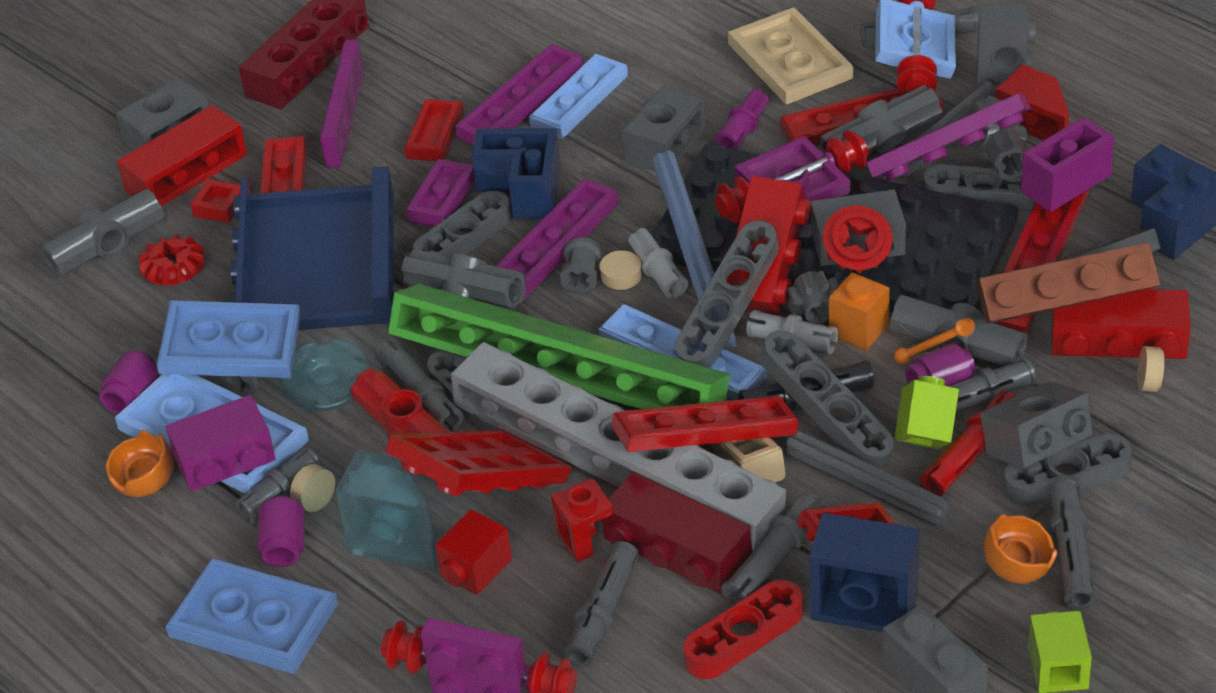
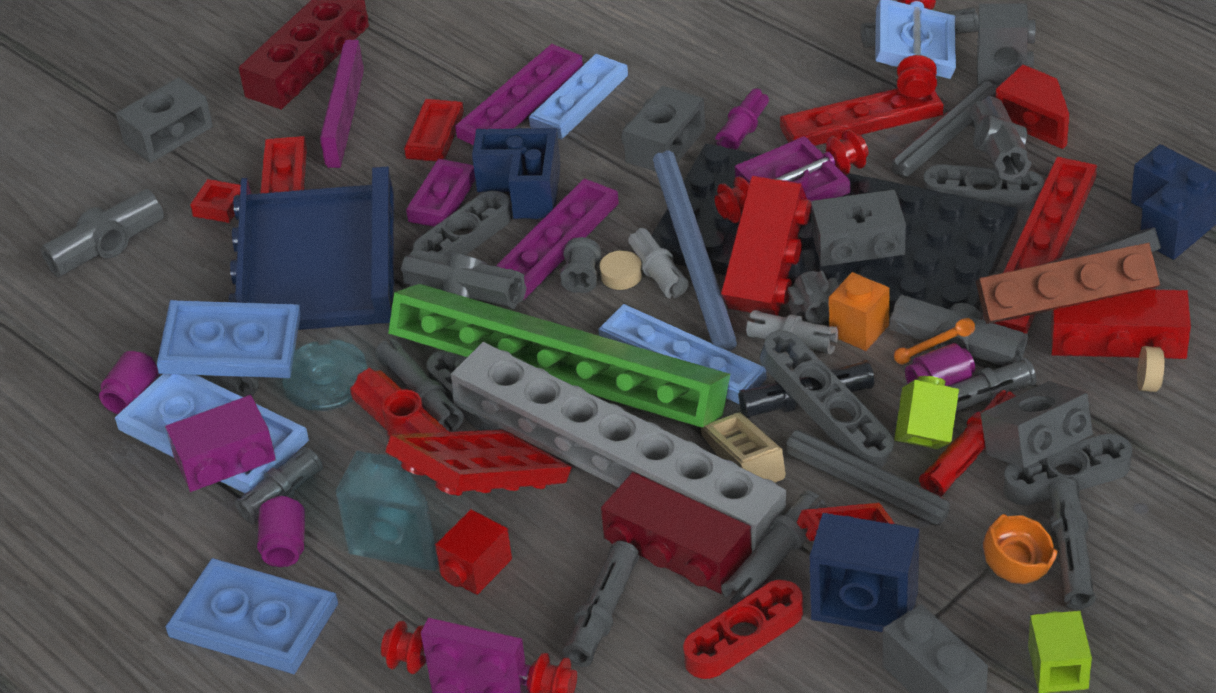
(140, 465): orange hair -> none
(159, 270): red gear -> none
(184, 156): red brick -> none
(313, 487): tan tile -> none
(575, 515): red bracket -> none
(704, 423): red tile -> none
(734, 297): dark grey beam -> none
(790, 55): tan plate -> none
(860, 221): red gear -> none
(887, 124): dark grey piece -> none
(966, 131): magenta plate -> none
(1067, 164): magenta brick -> none

